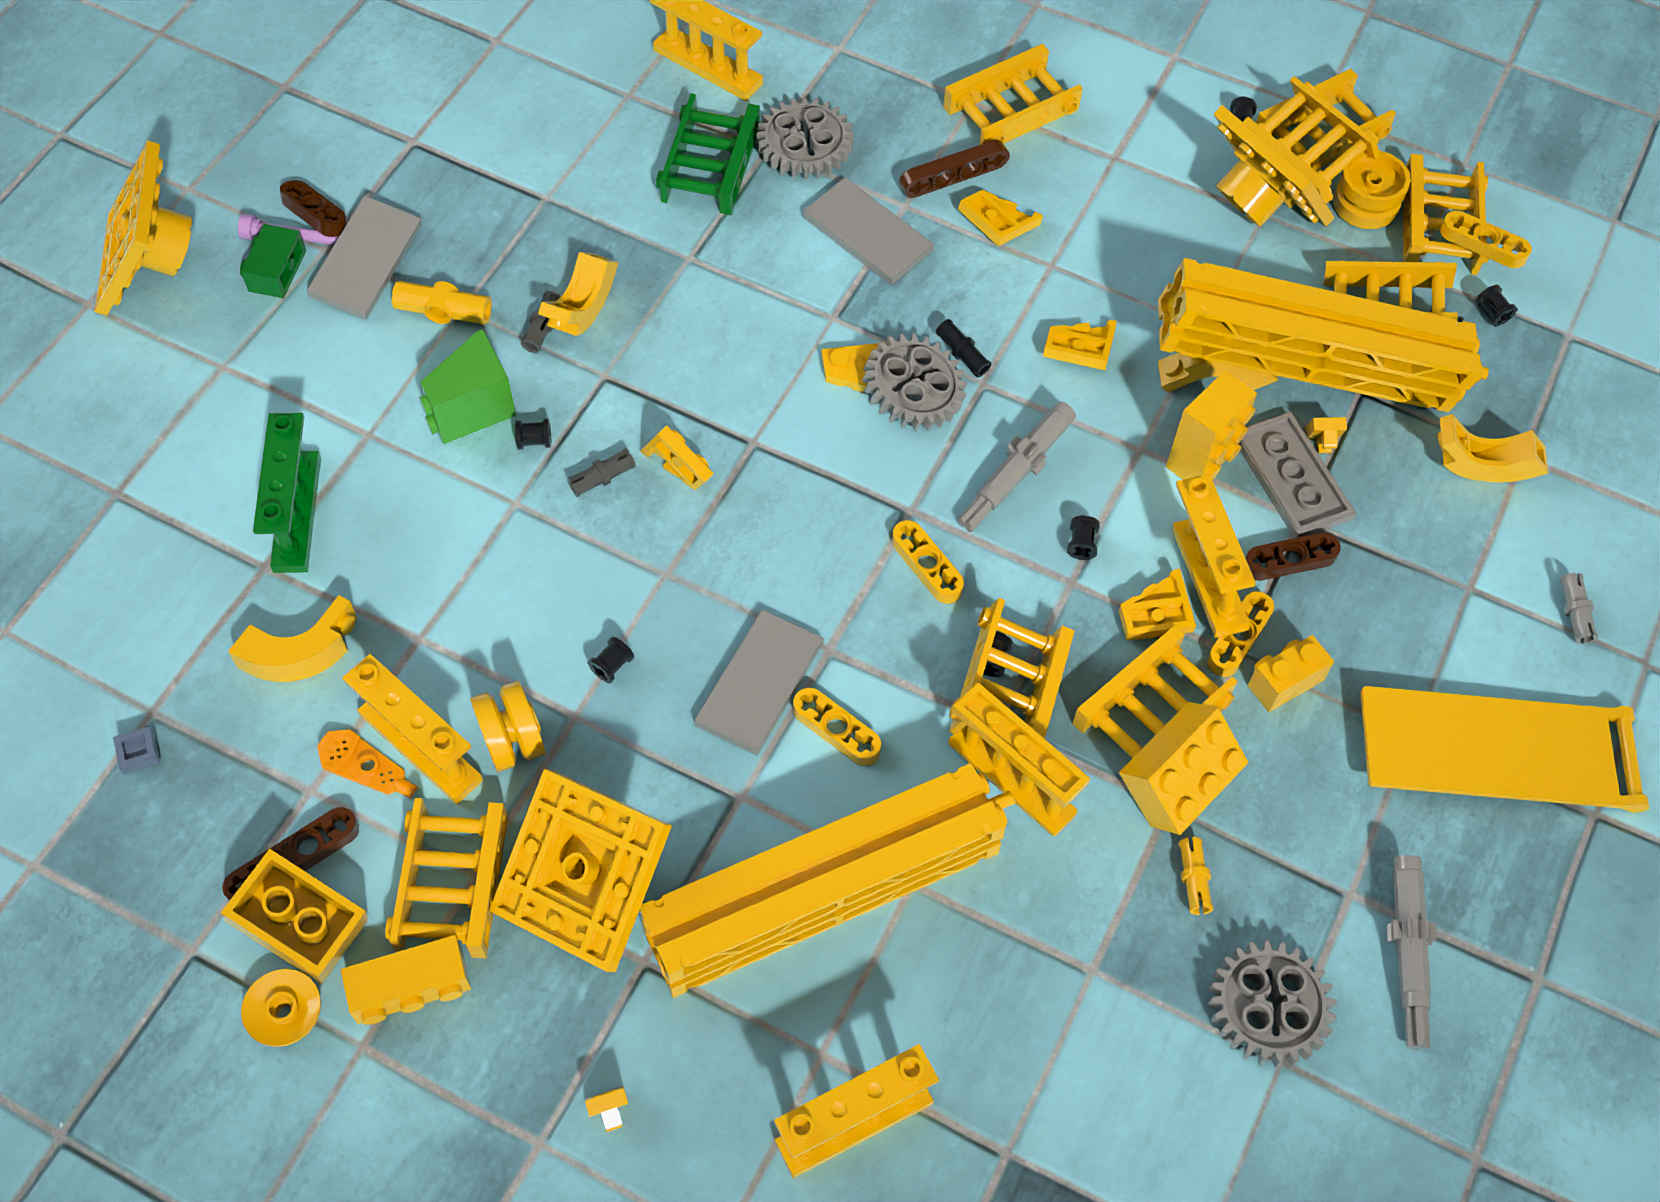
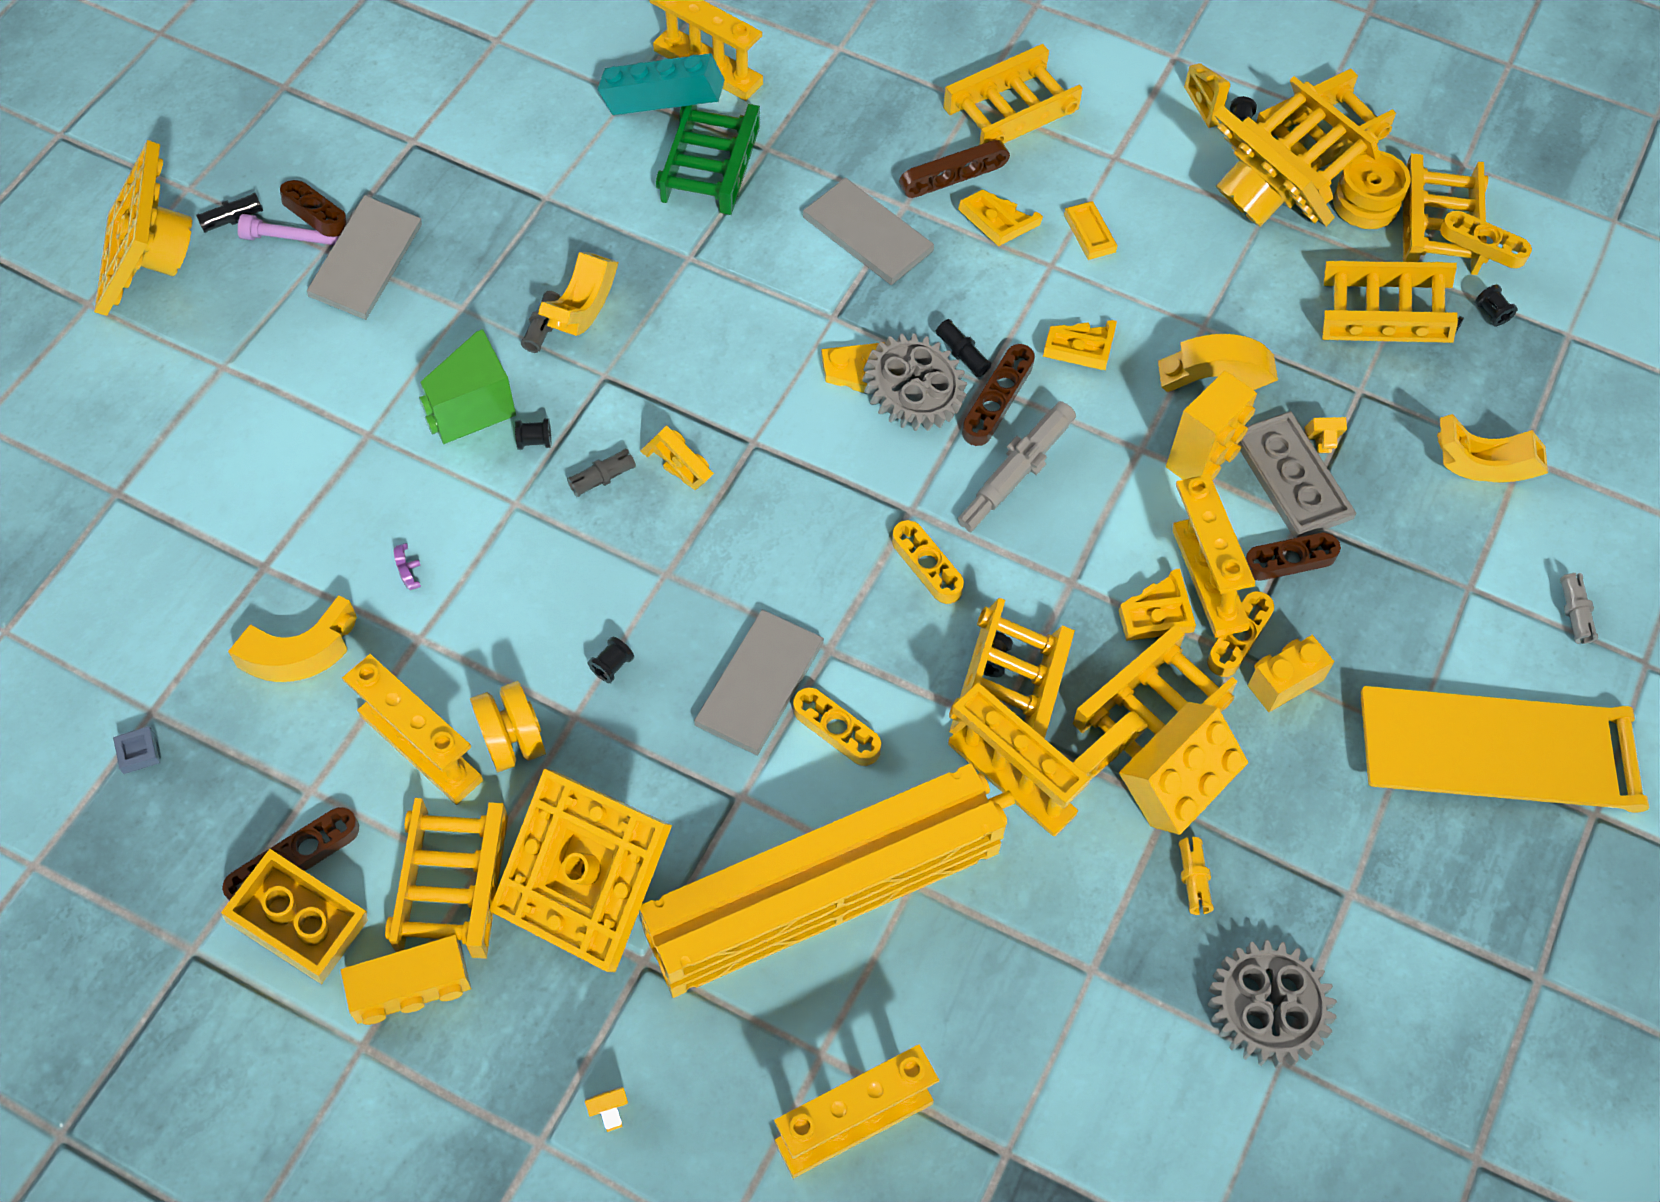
(229, 212): none -> black pin
(273, 261): green brick -> none
(274, 992): yellow dish -> none
(287, 493): green fence -> none
(352, 759): light orange piece -> none
(403, 567): none -> medium lavender piece
(441, 302): yellow piece -> none
(661, 84): none -> teal brick
(786, 145): light grey gear -> none
(998, 394): none -> reddish brown beam
(1083, 537): black bush -> none
(1090, 230): none -> yellow tile
(1111, 744): none -> yellow beam
(1206, 91): none -> yellow wing
(1318, 336): yellow piece -> none
(1412, 939): light grey piece -> none

